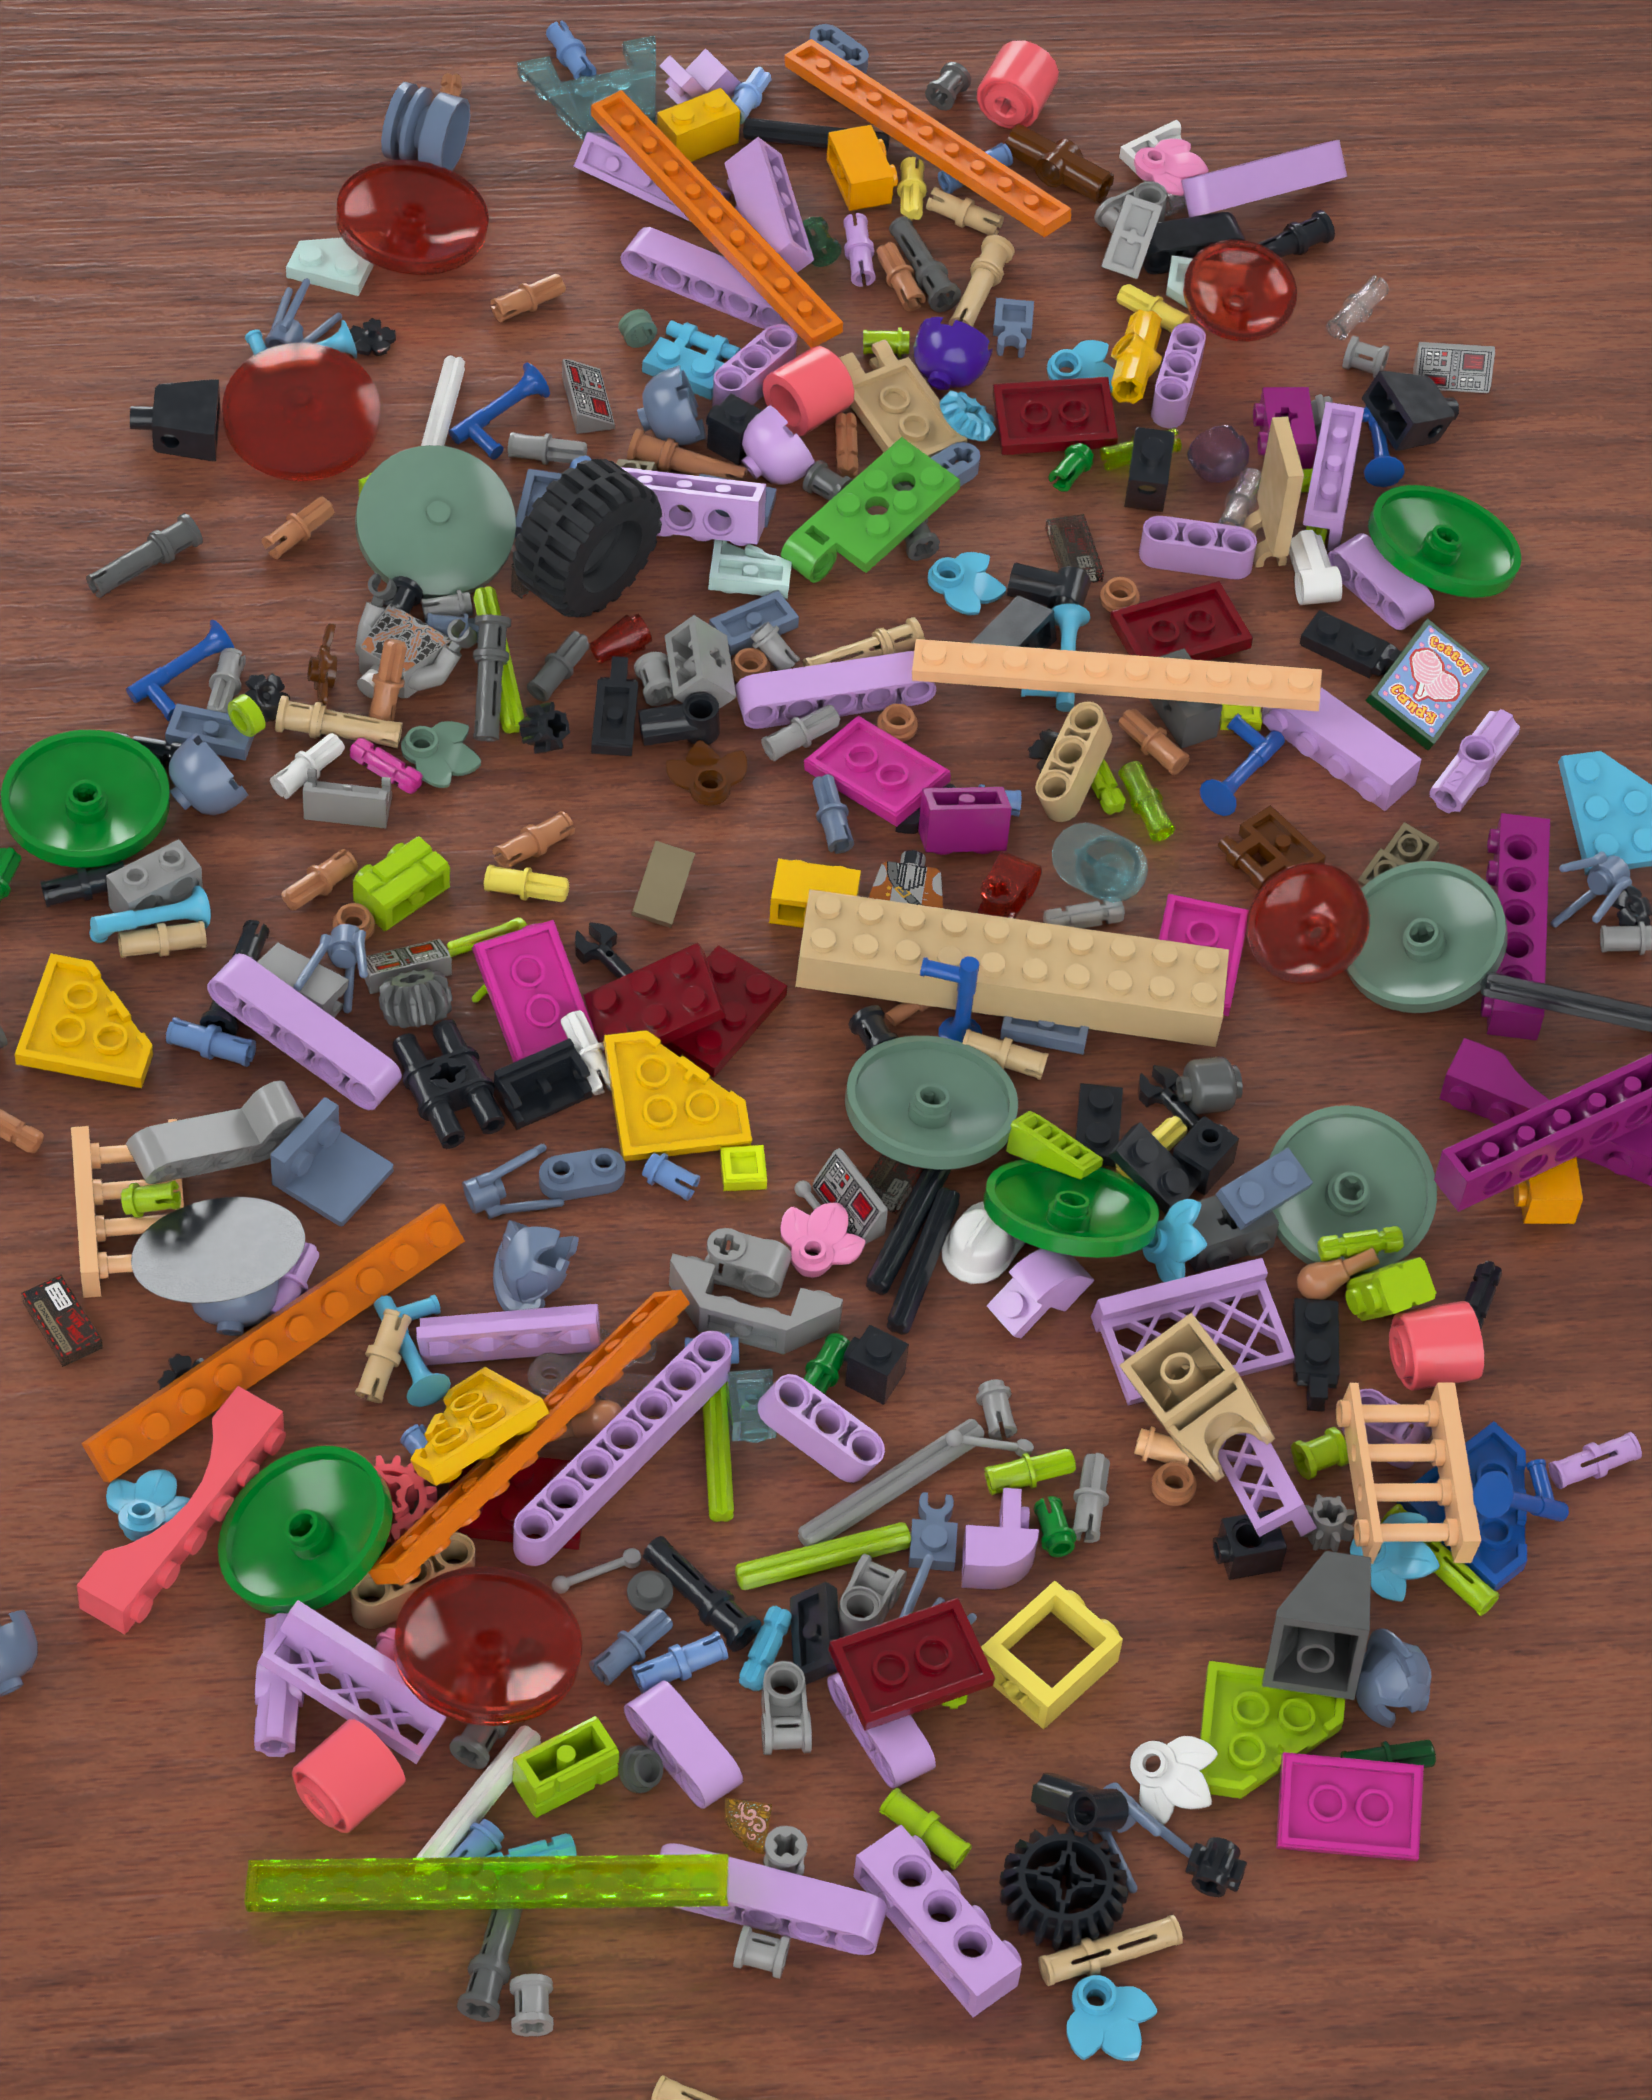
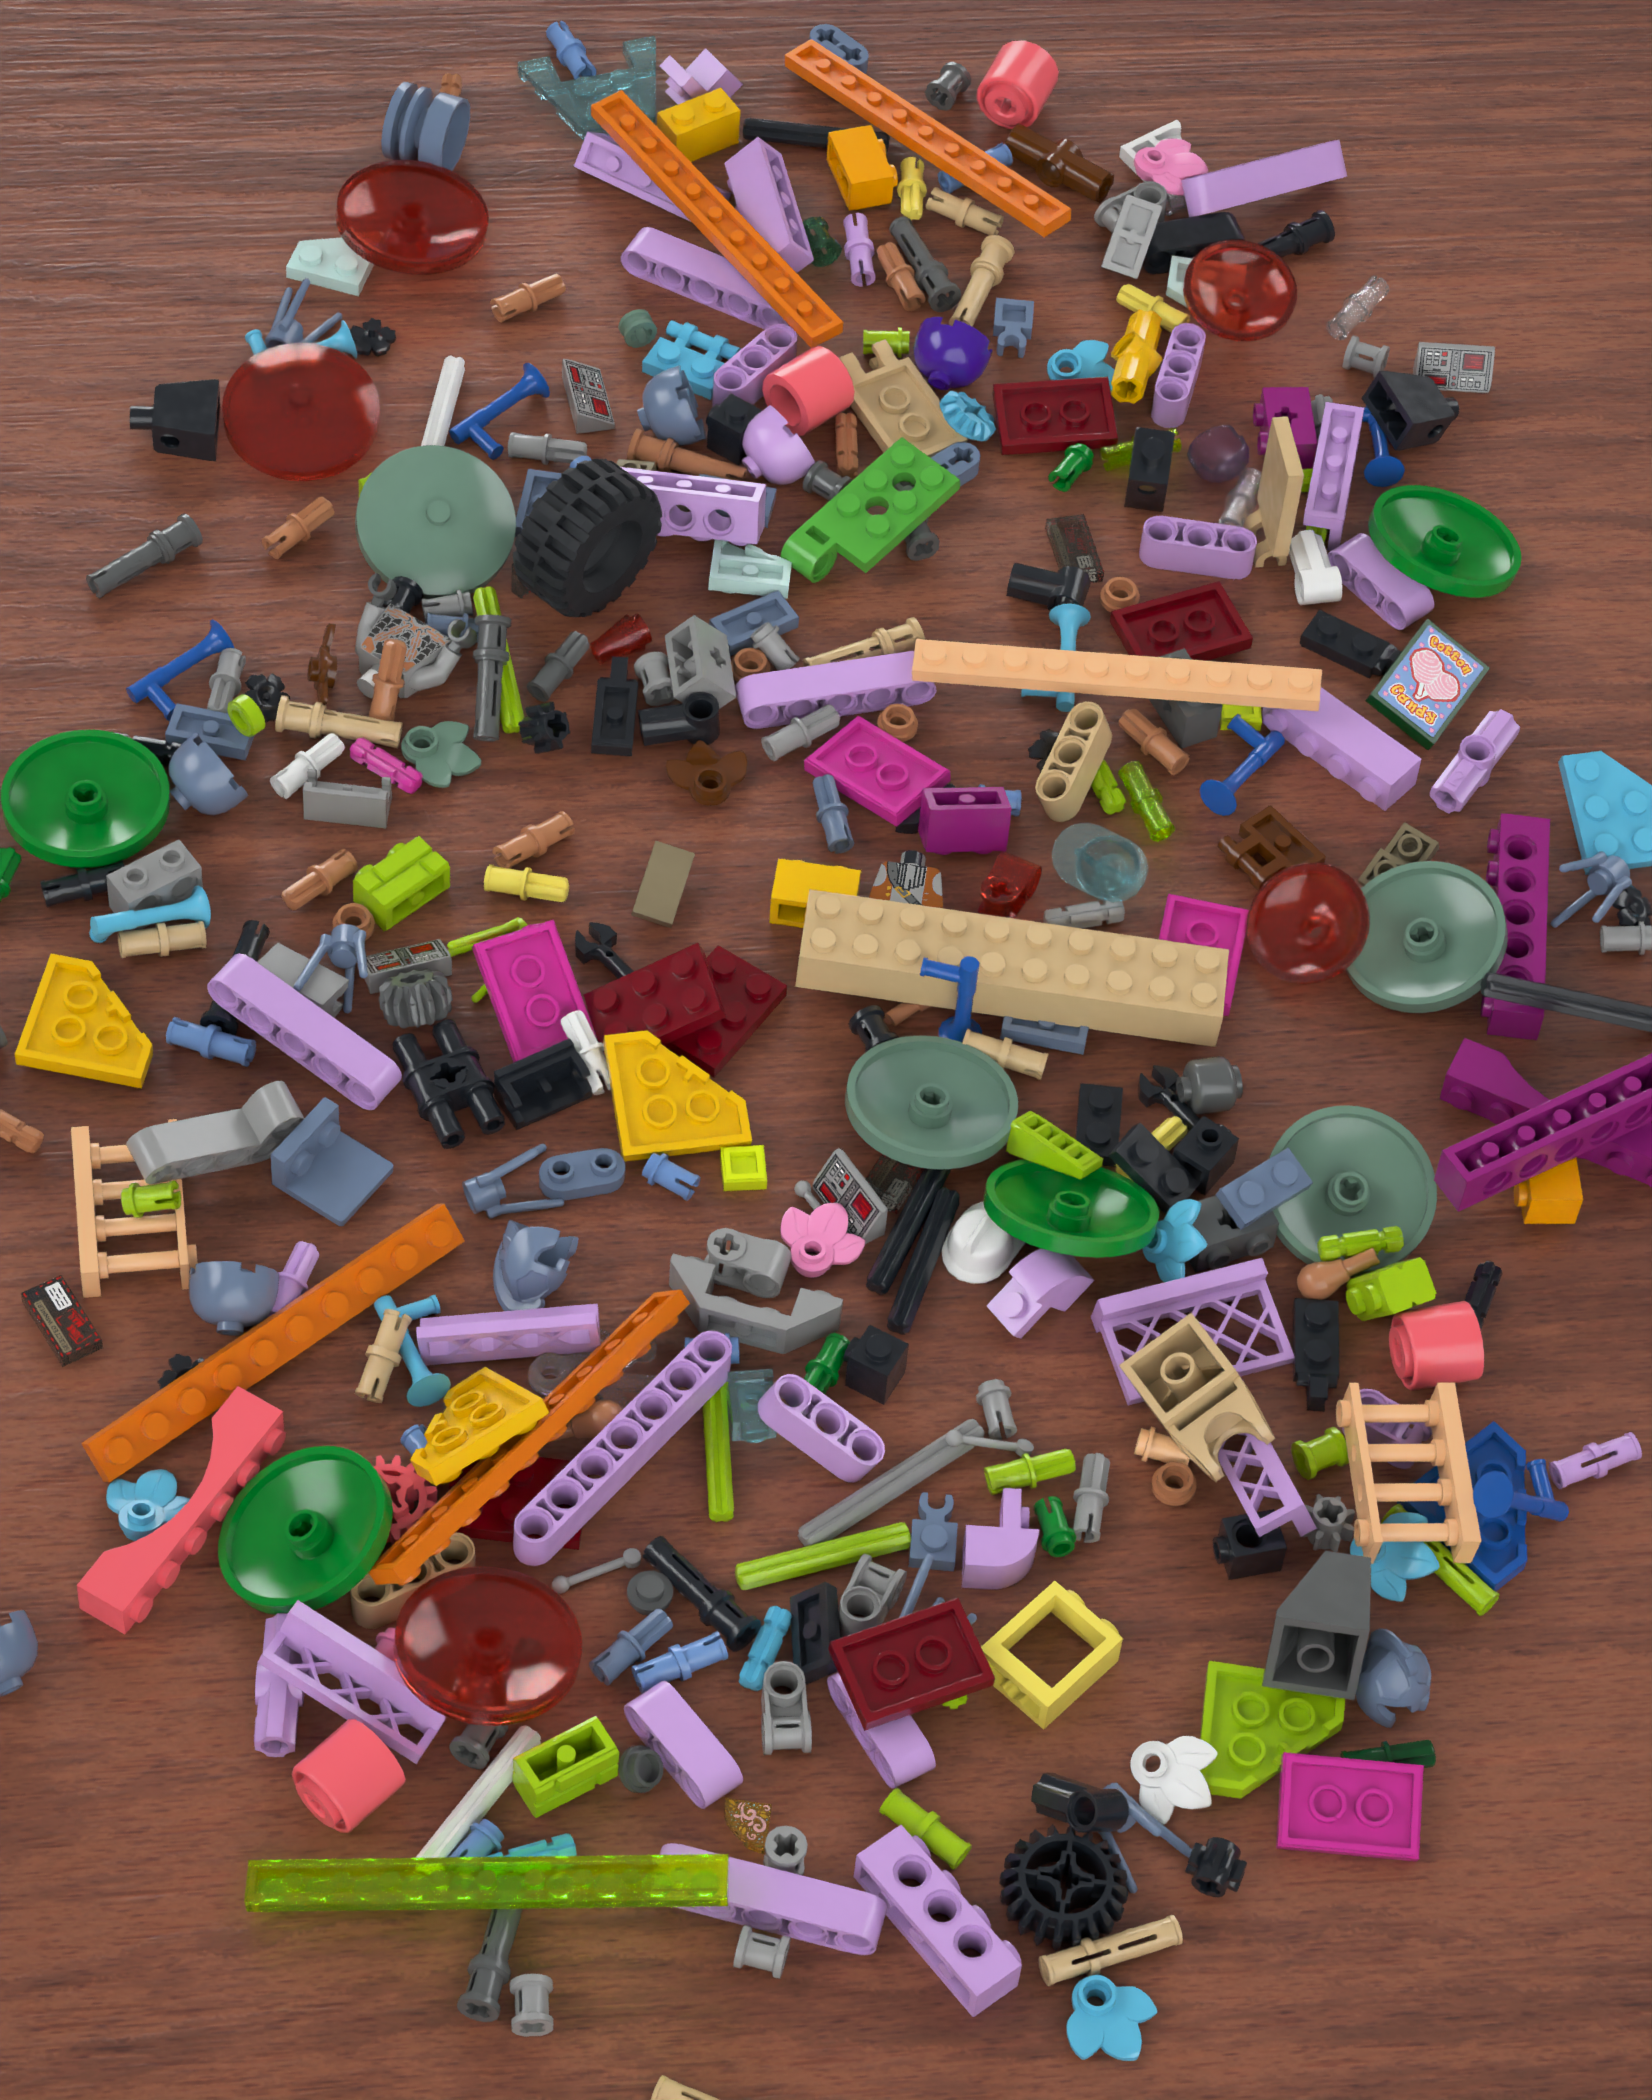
(218, 1250): sticker -> none
(749, 93): light blue axle -> none
(965, 582): medium azure plate -> none
(1021, 625): hinge -> none

